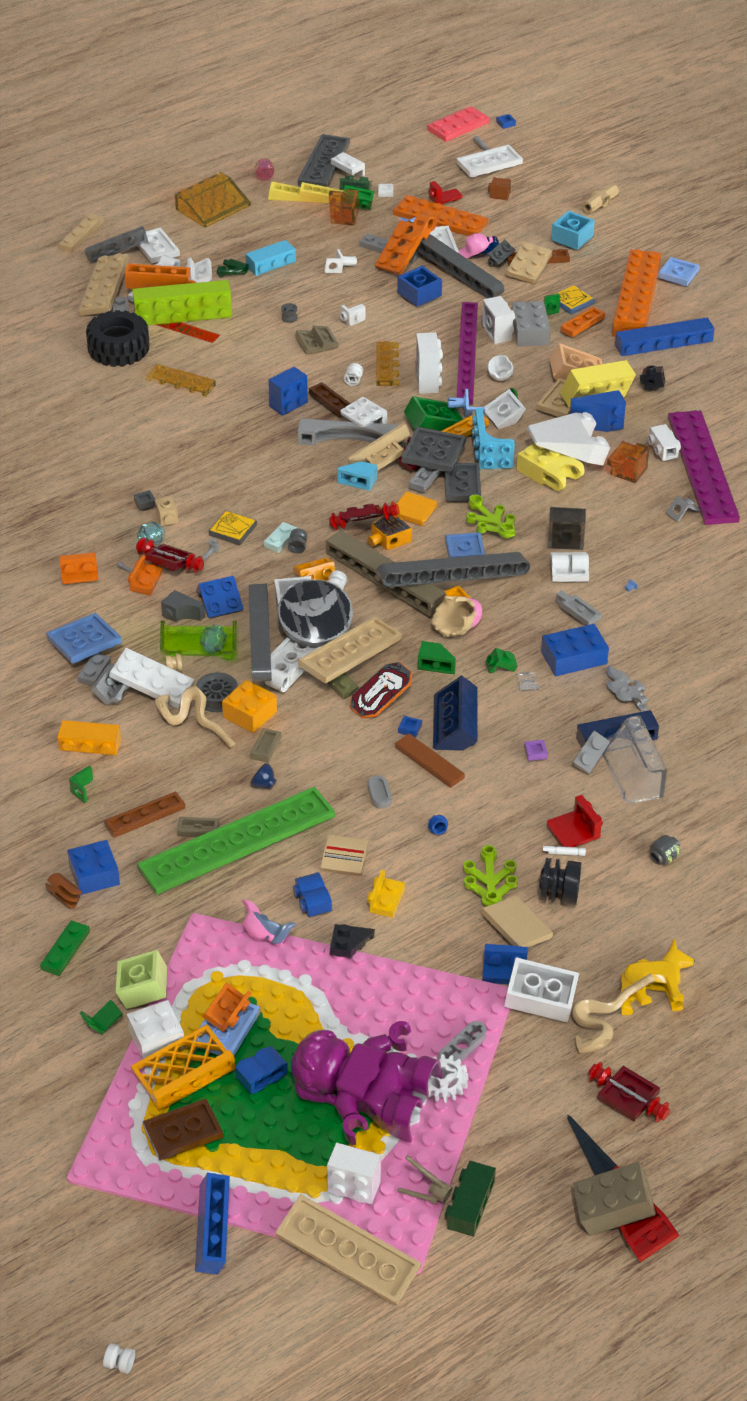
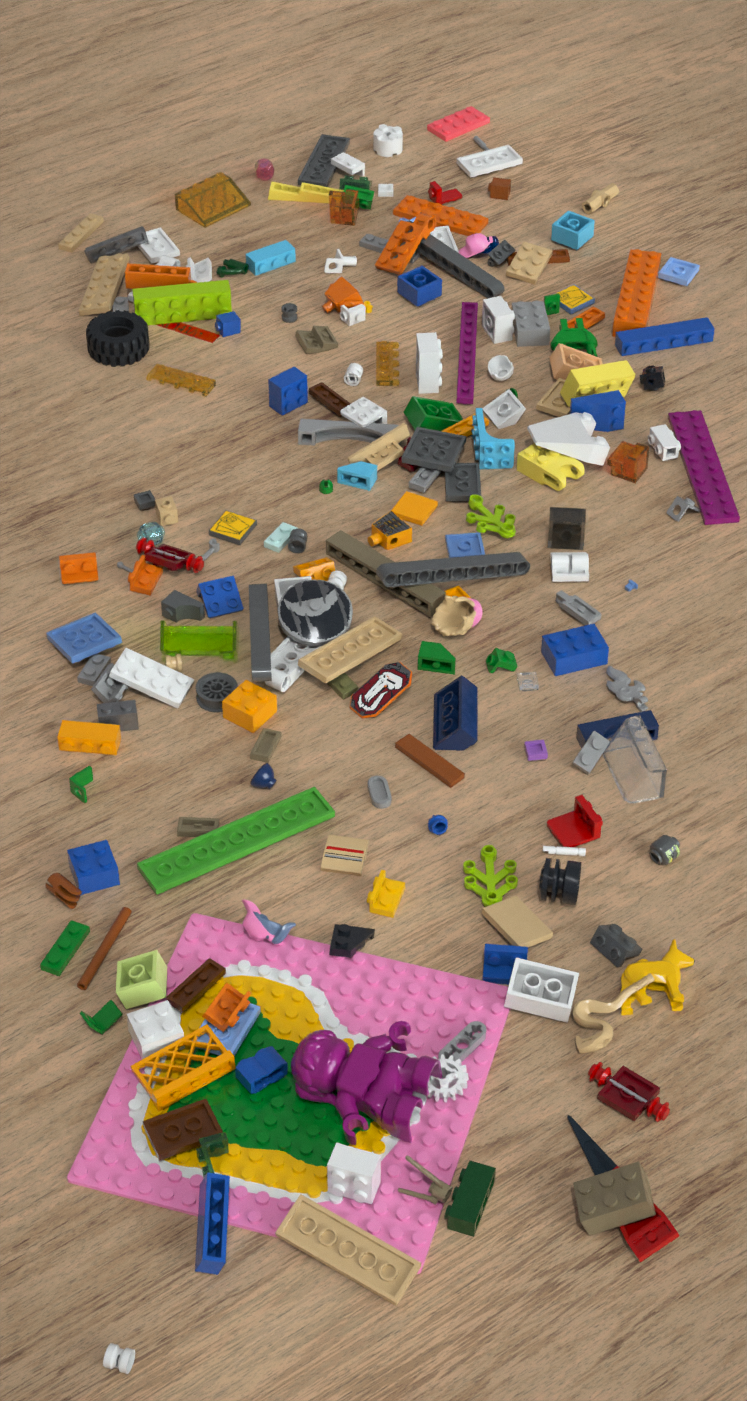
(104, 948): none -> dark orange piece
(119, 713): none -> flat silver brick
(144, 814): dark orange tile -> none
(192, 693): tan animal -> none
(196, 985): none -> reddish brown plate
(211, 1147): none -> clear green bracket
(213, 639): clear light blue head -> none
(228, 324): none -> blue brick
(312, 894): blue brick -> none
(326, 490): none -> green hinge
(345, 294): none -> orange torso
(368, 512): plate -> none
(388, 140): none -> white brick
(410, 725): blue tile -> none
(463, 403): light blue bracket -> none
(506, 121): blue tile -> none
(576, 337): none -> green connector
(615, 944): none -> dark grey bracket

